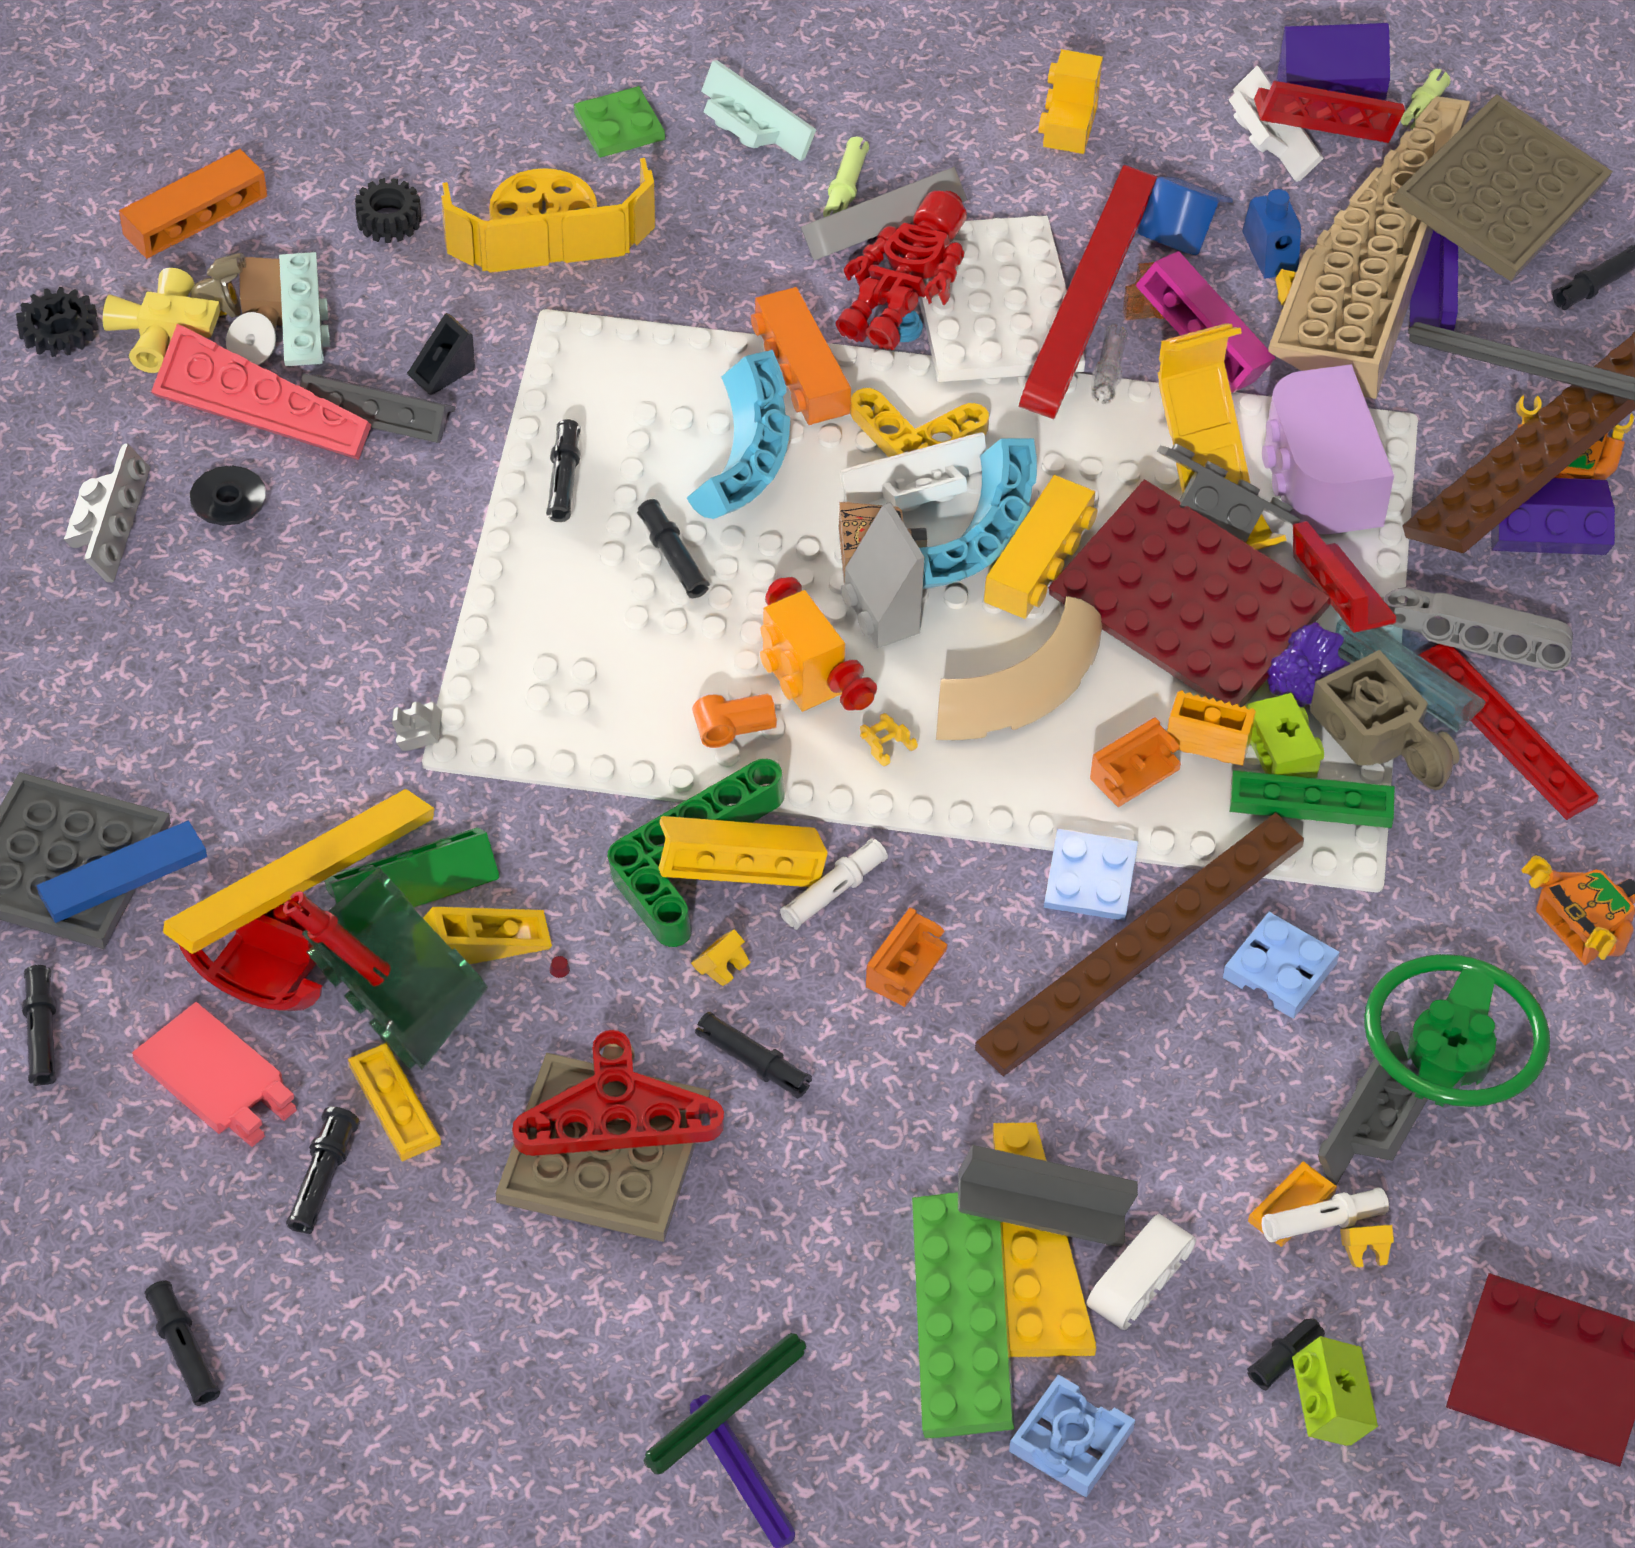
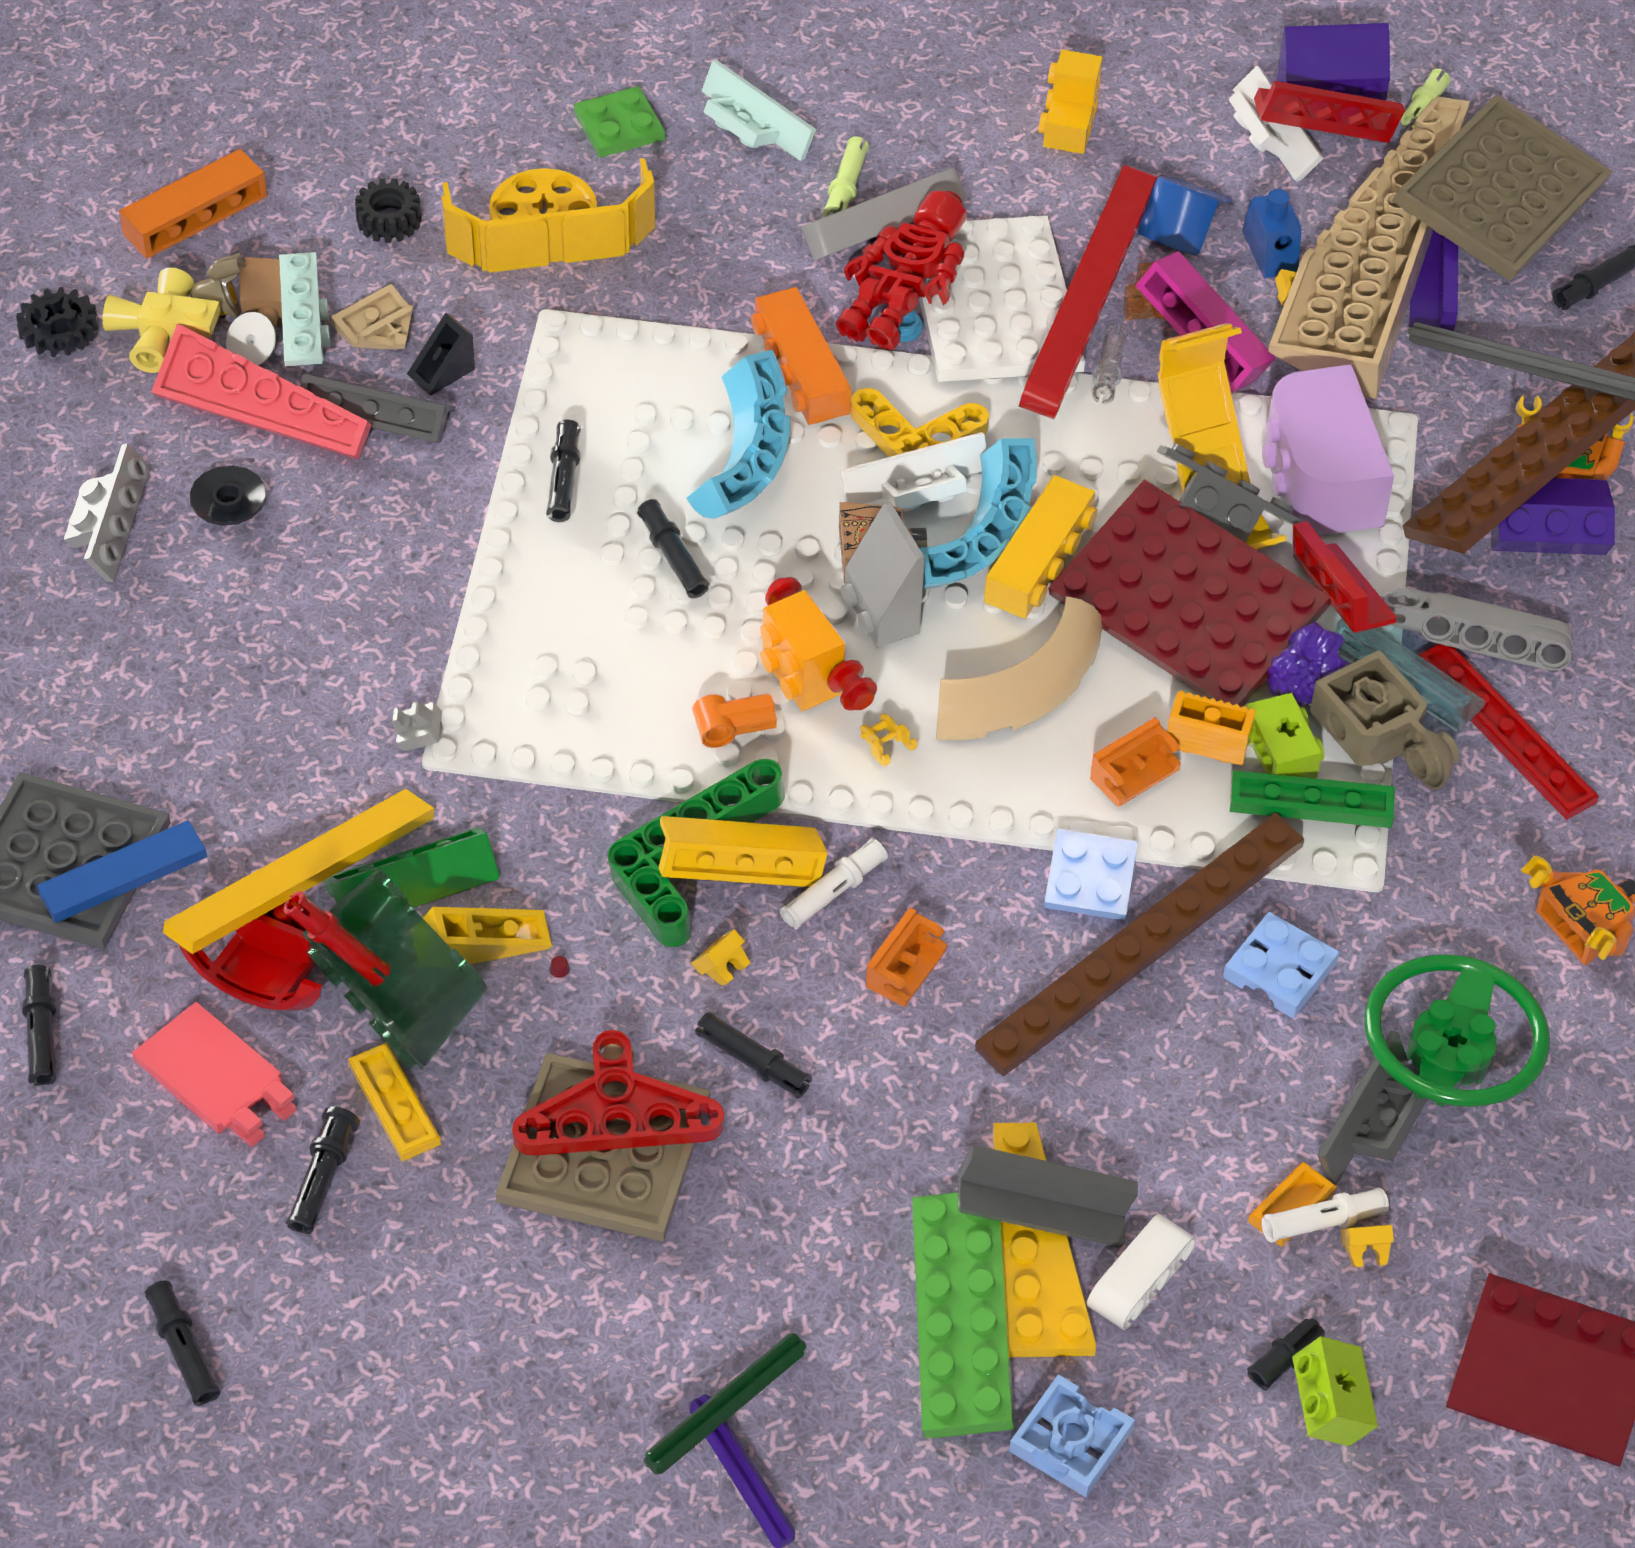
(375, 321): none -> tan slope

